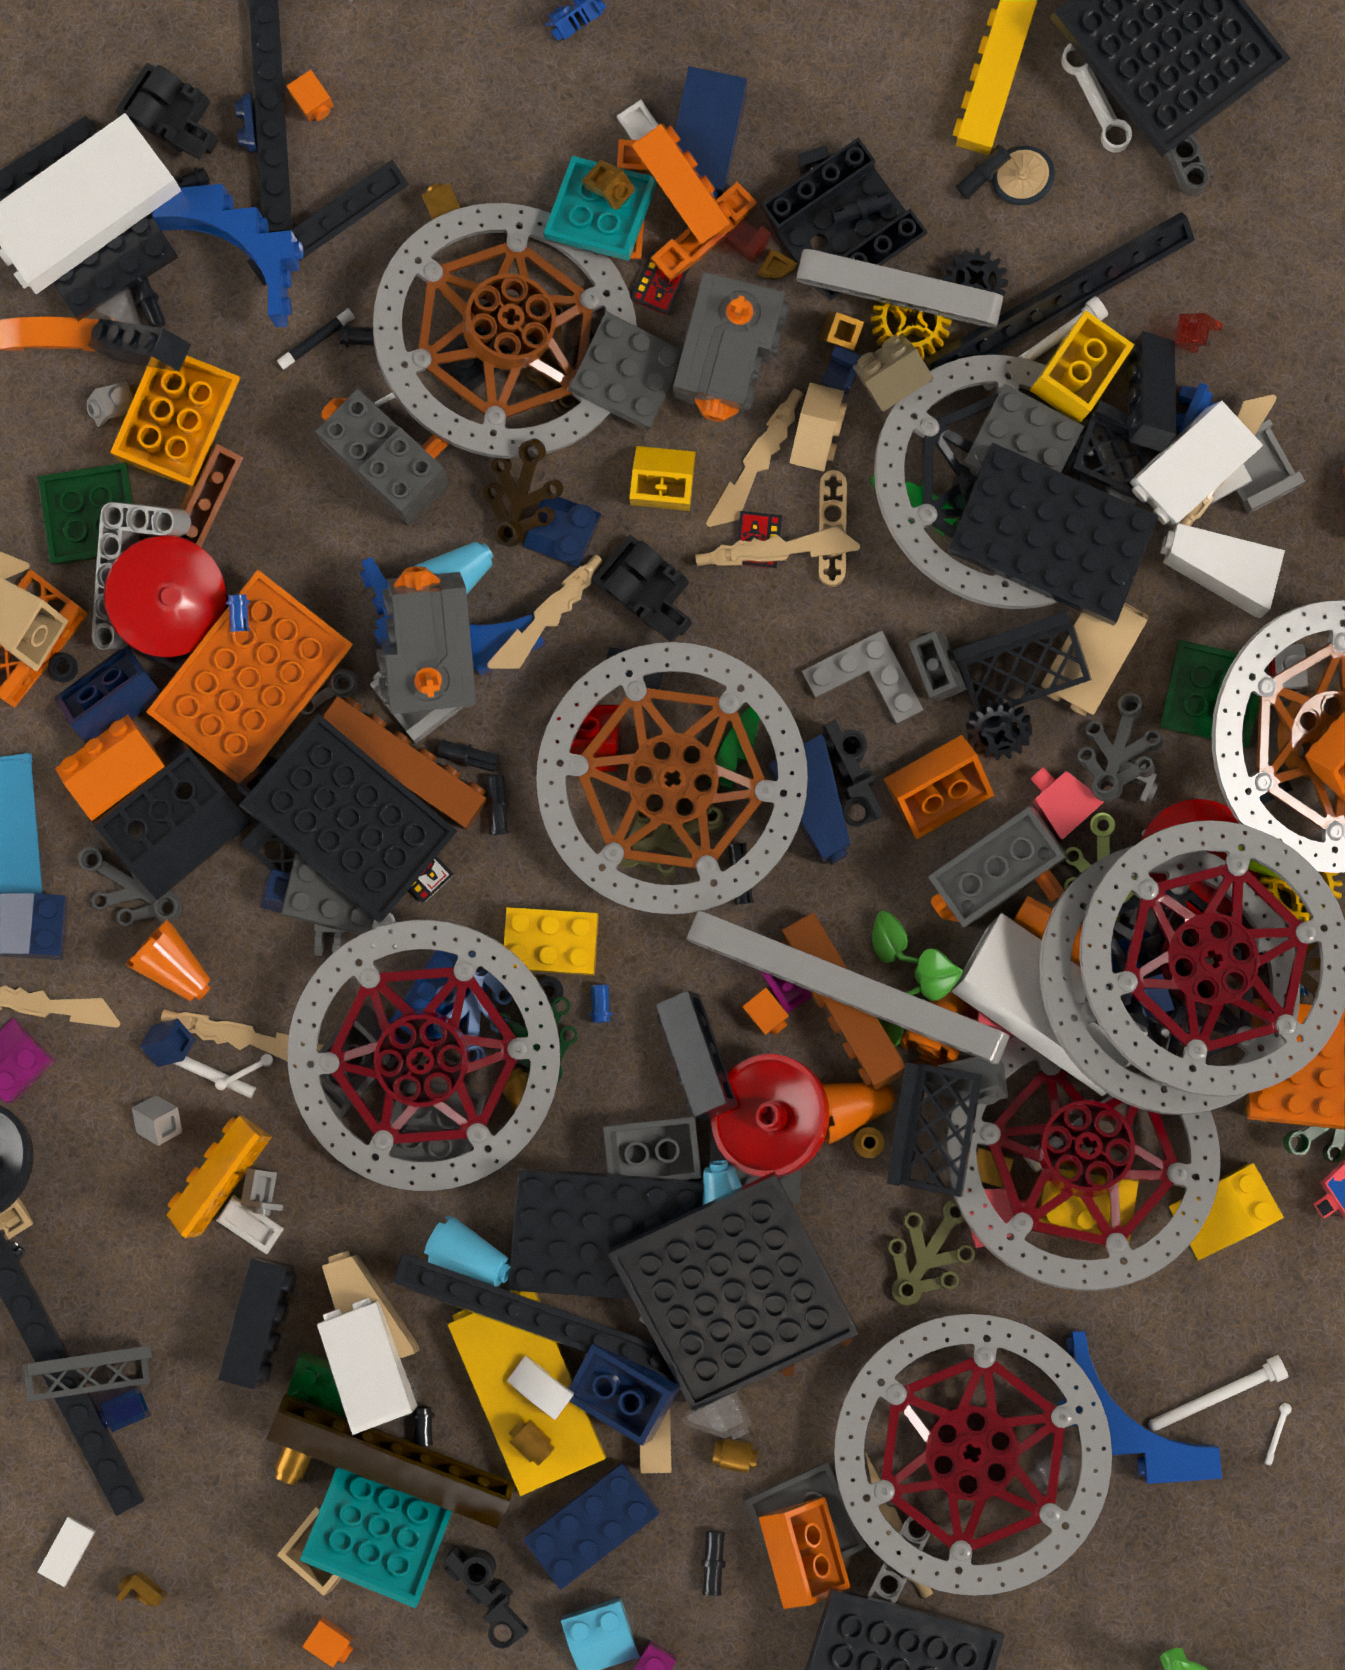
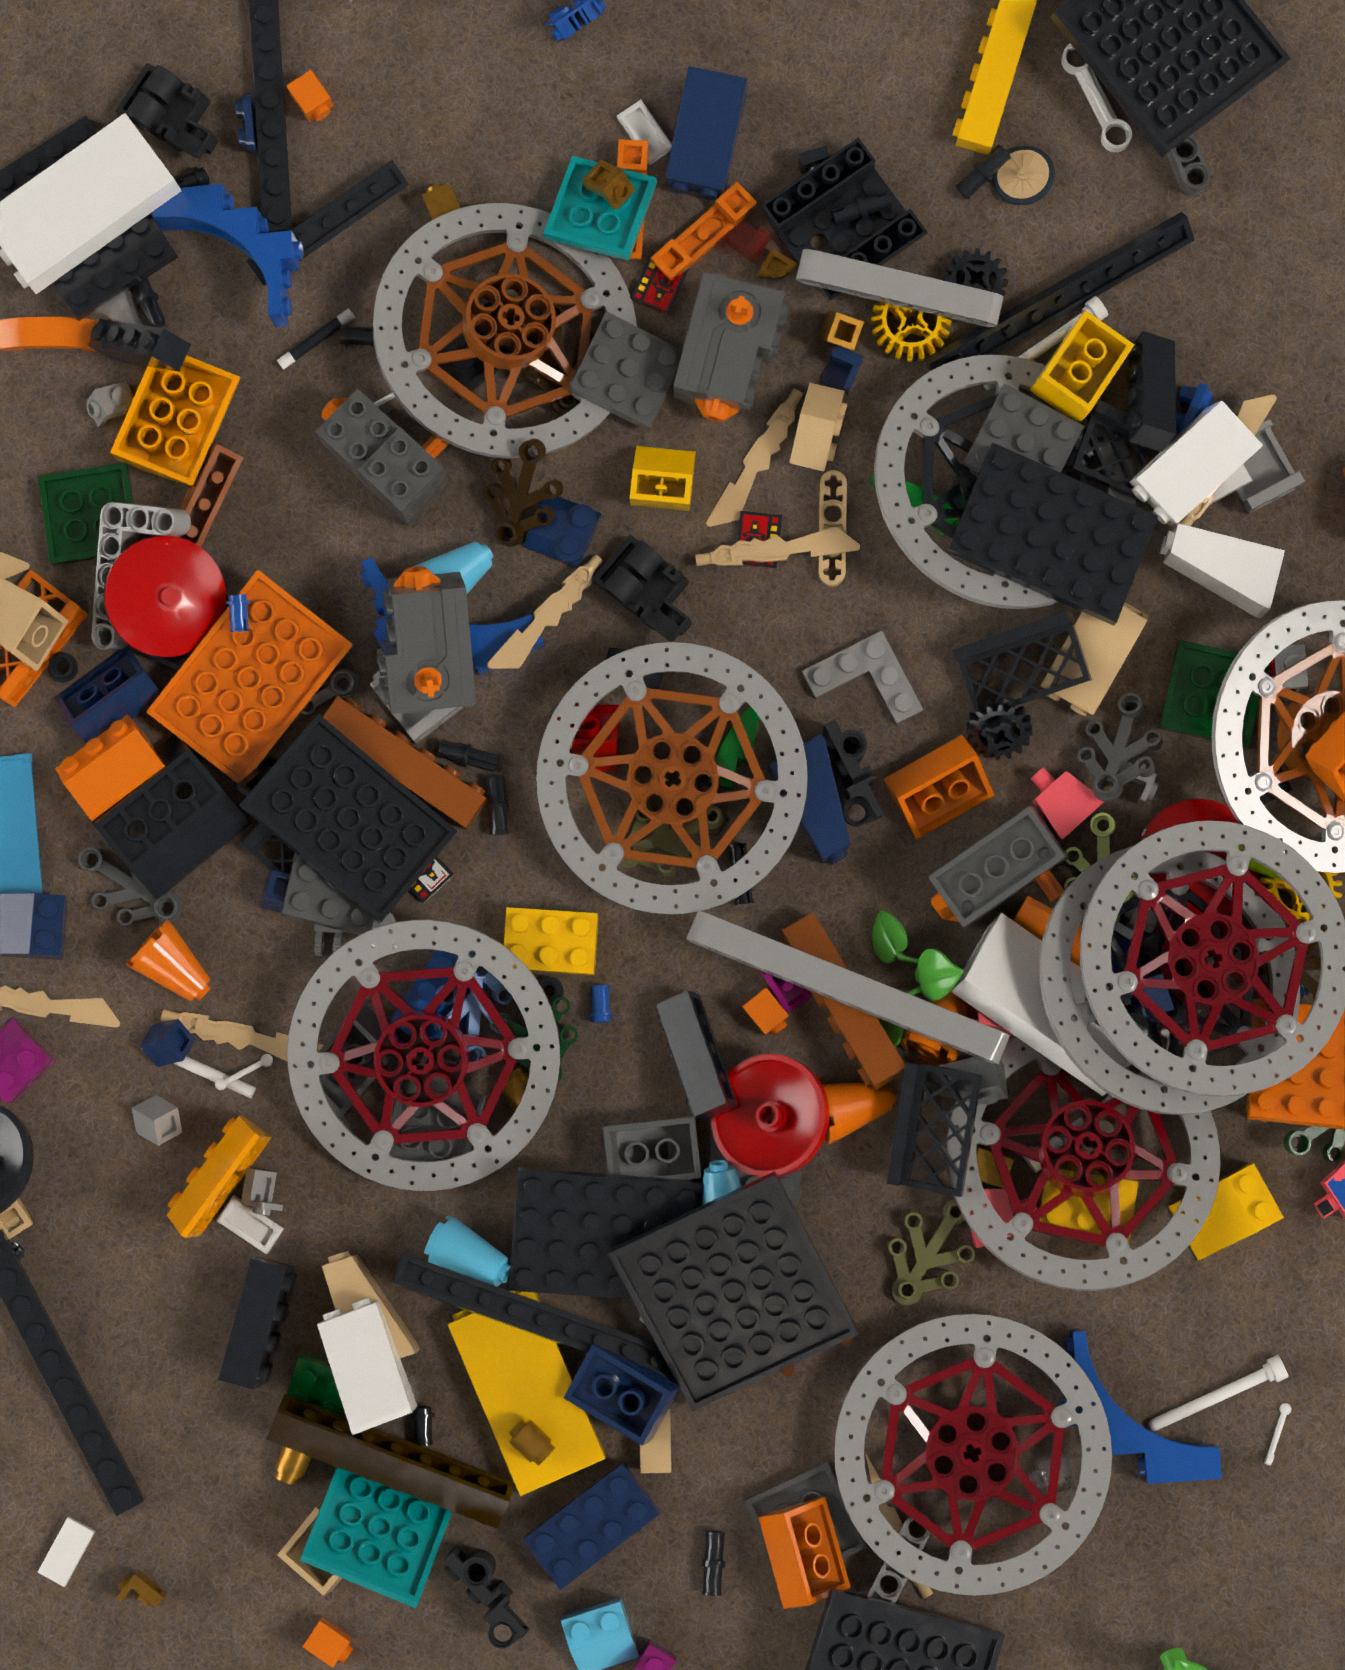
(86, 1361): dark grey fence -> none
(124, 1410): clear blue brick -> none
(540, 1387): white slope -> none
(682, 183): orange brick -> none
(721, 1418): clear slope -> none
(735, 1455): pearl gold brick -> none
(859, 1145): pearl gold brick -> none
(892, 371): dark tan brick -> none
(937, 666): dark grey brick -> none
(1194, 330): clear red panel -> none

